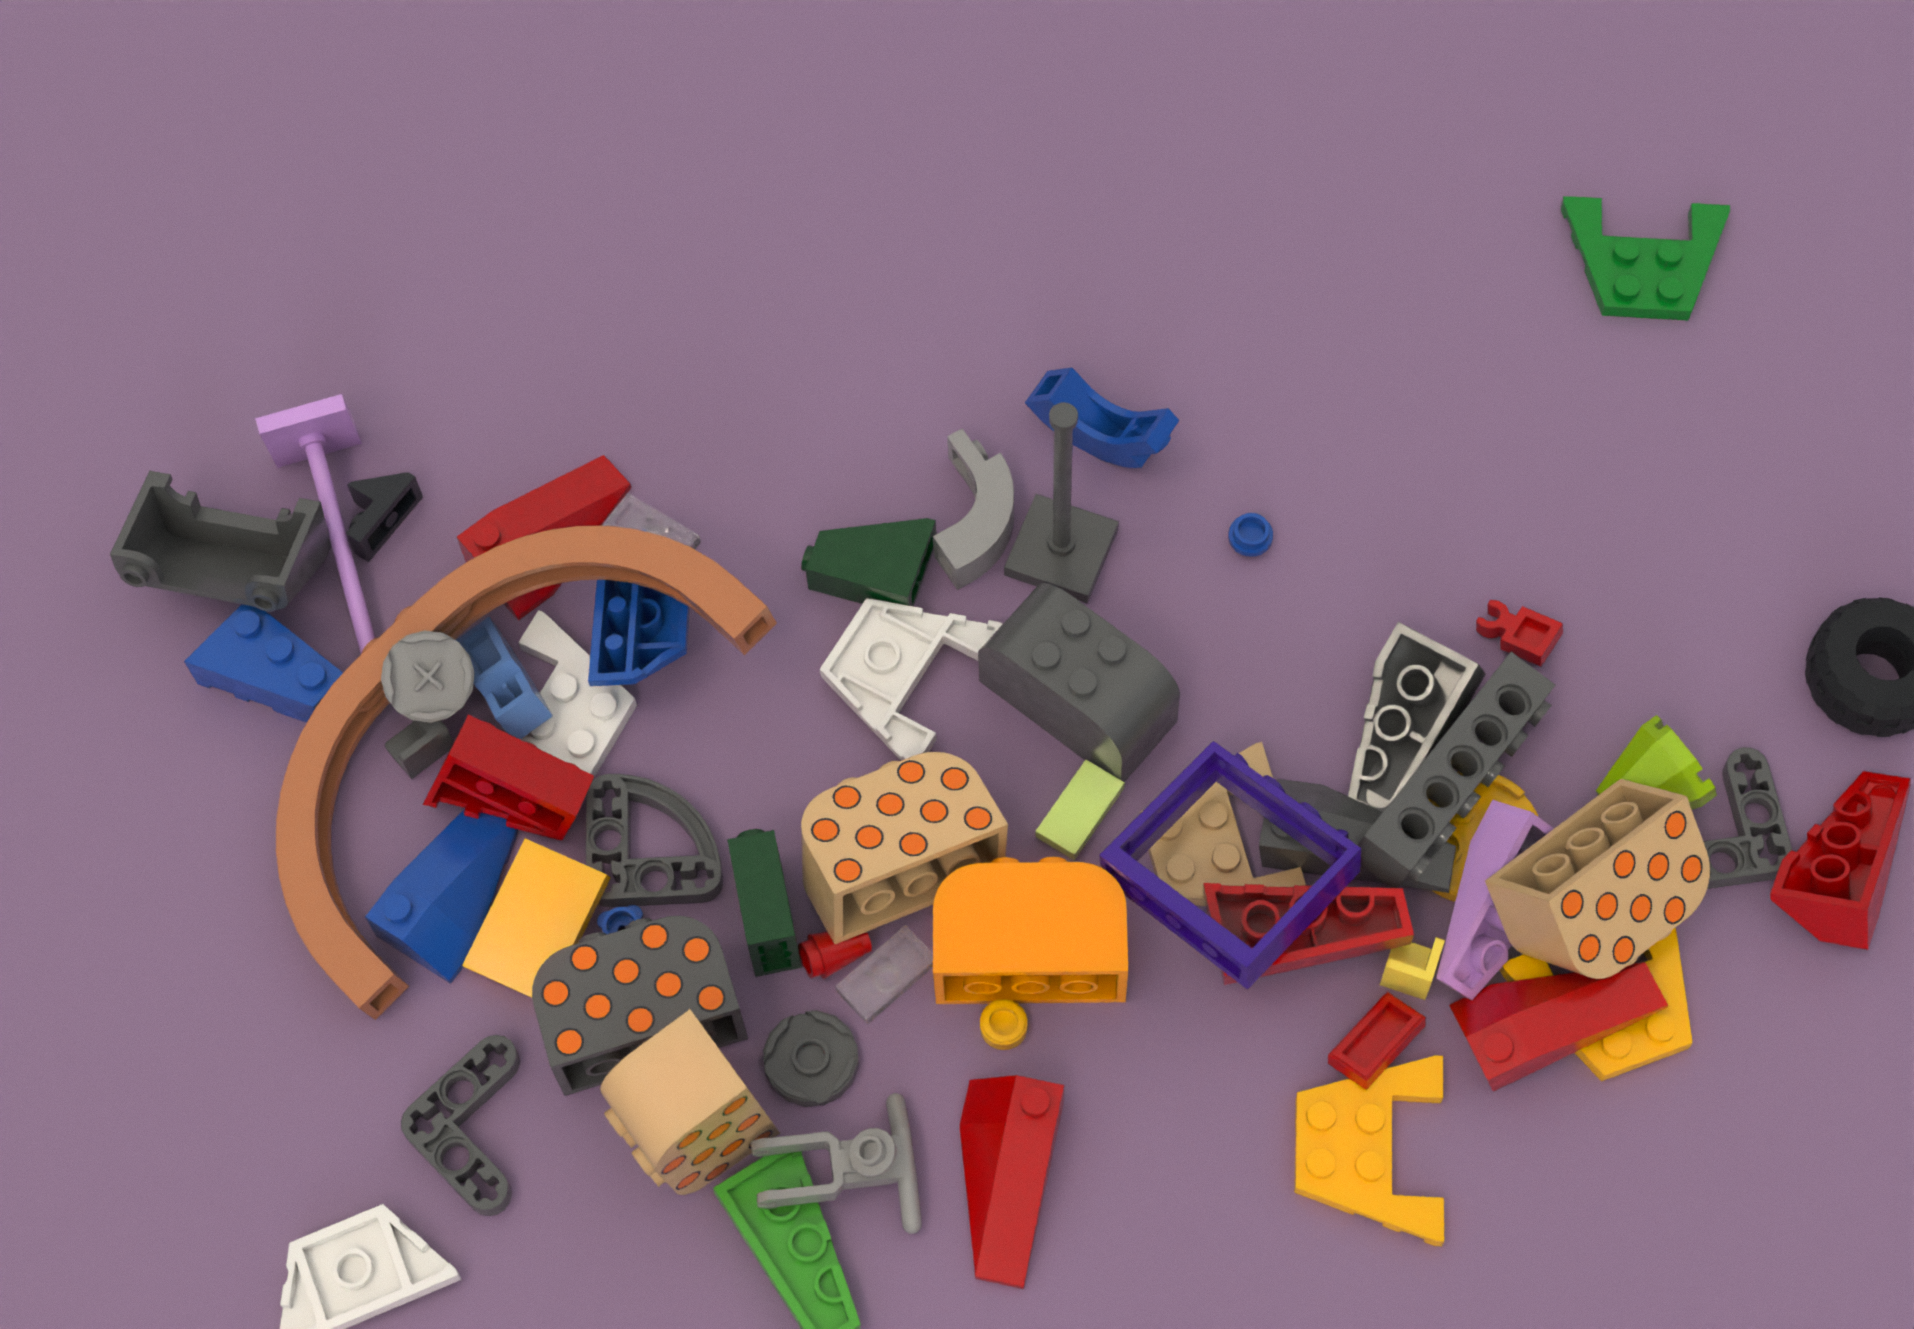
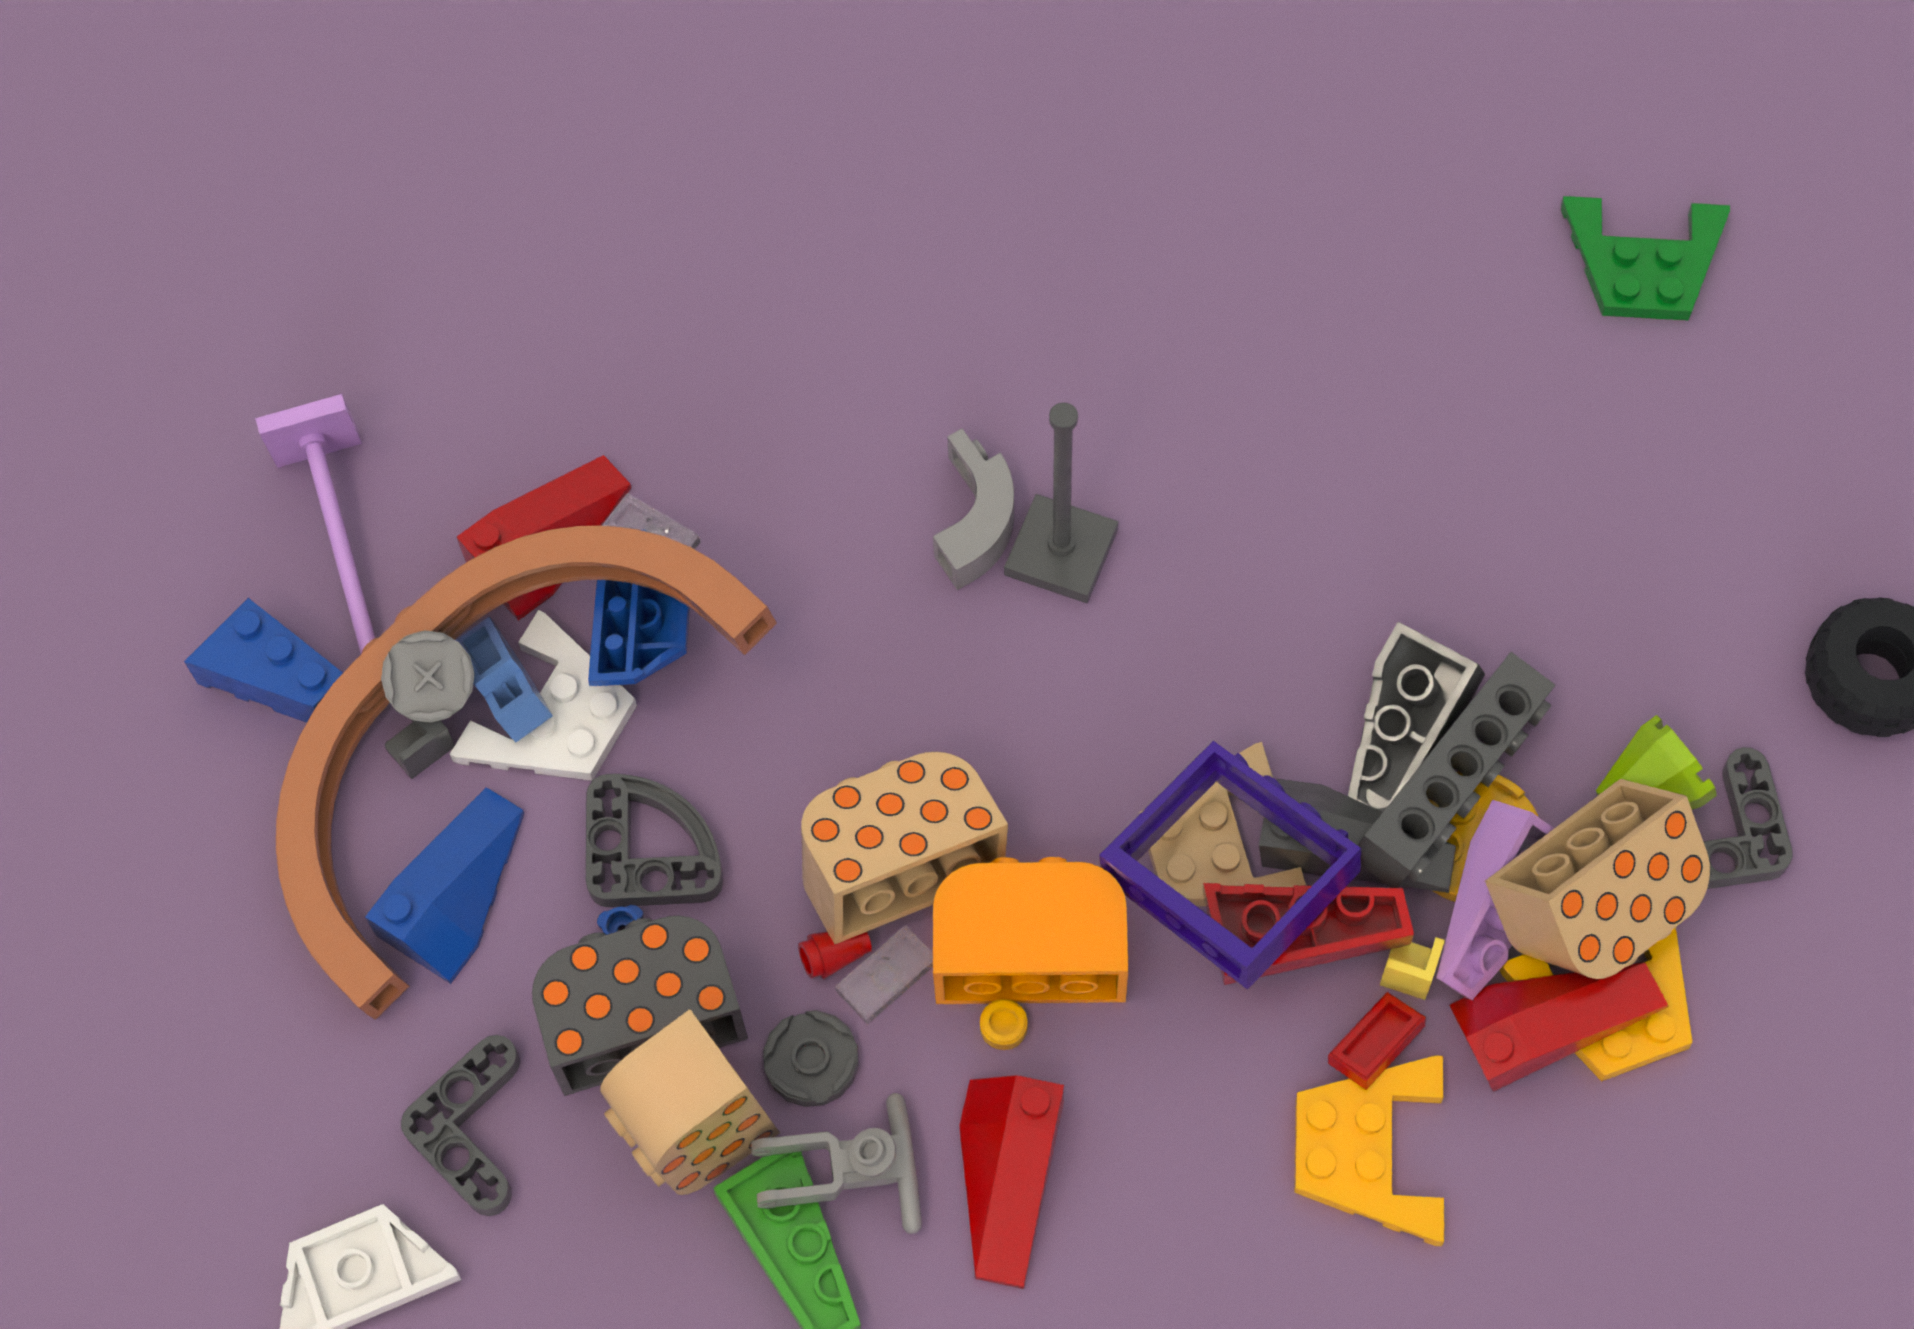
(216, 552): dark grey windscreen -> none
(386, 505): black slope -> none
(509, 780): red wedge -> none
(536, 913): yellow tile -> none
(764, 902): dark green window -> none
(871, 561): dark green slope -> none
(886, 657): white wing -> none
(1080, 809): yellowish green tile -> none
(1081, 680): dark grey brick -> none
(1102, 427): blue arch -> none
(1250, 535): blue plate -> none
(1524, 634): red plate -> none
(1843, 867): red wedge -> none

